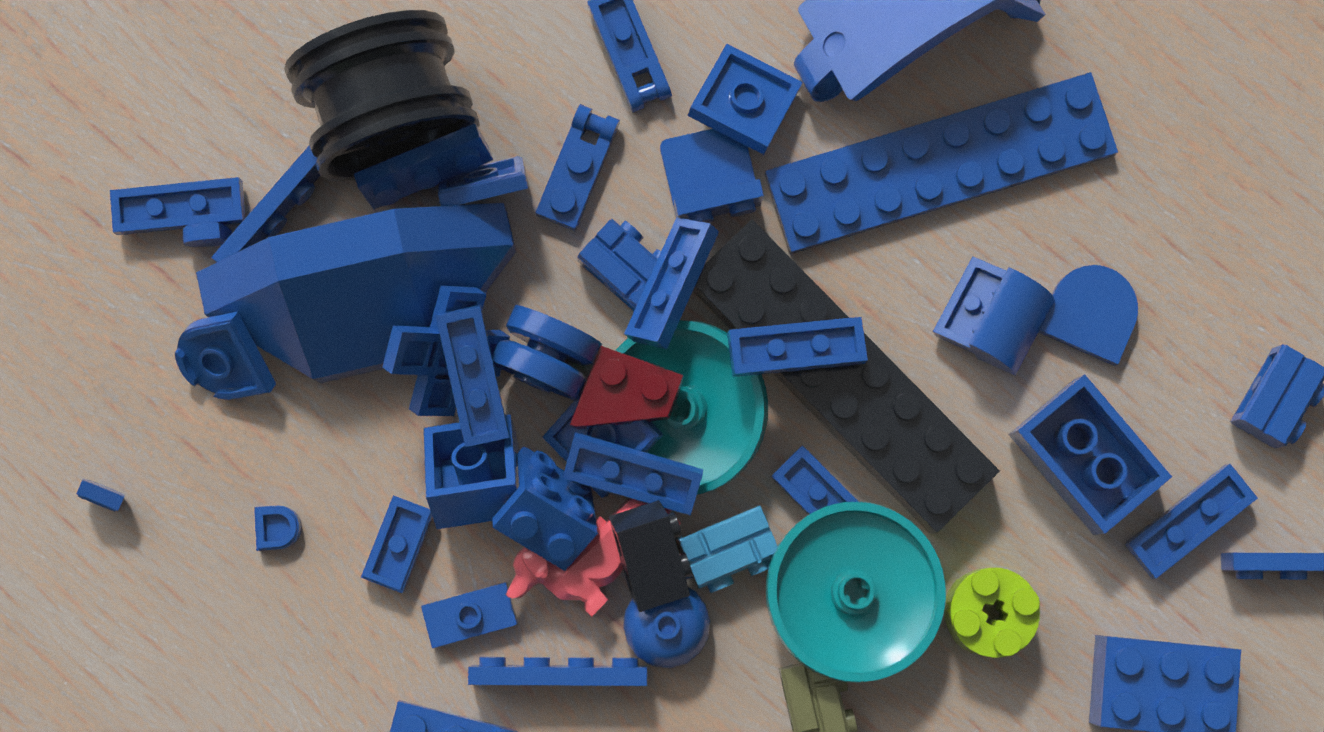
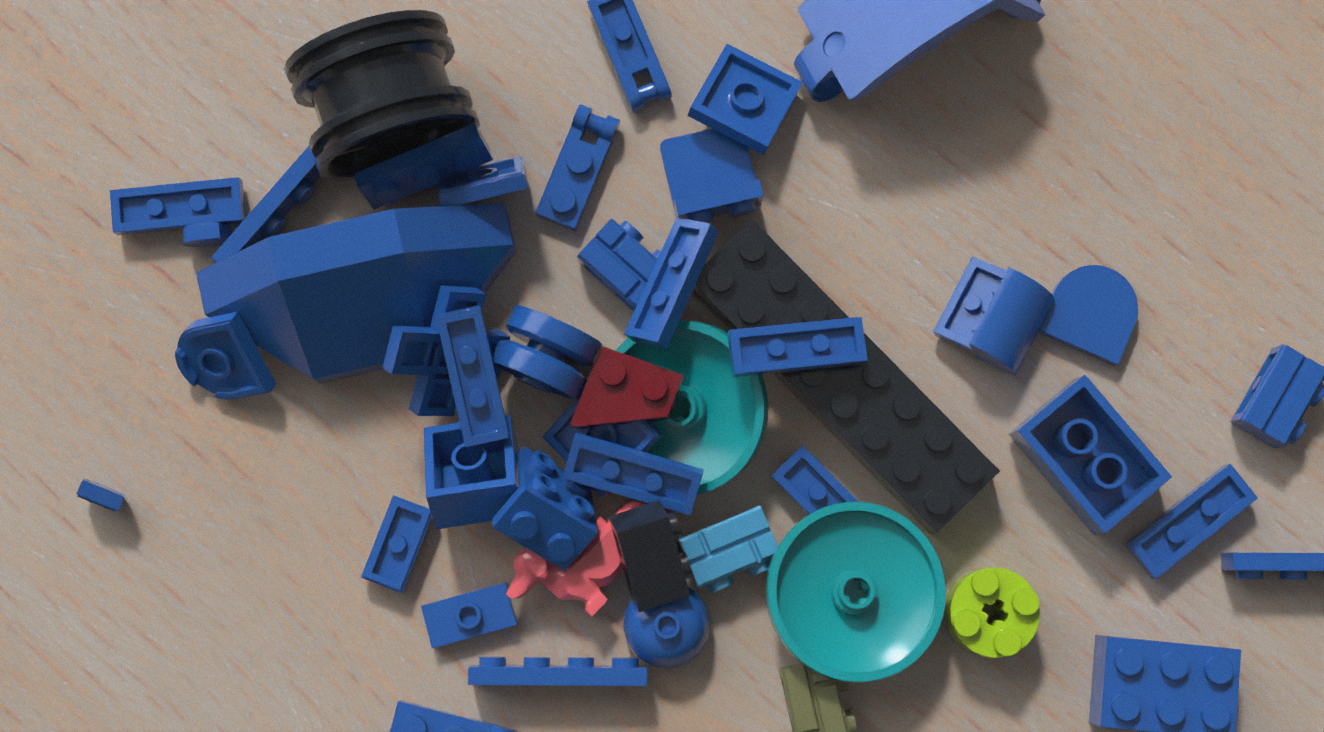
(276, 527): blue tile -> none
(940, 163): blue plate -> none

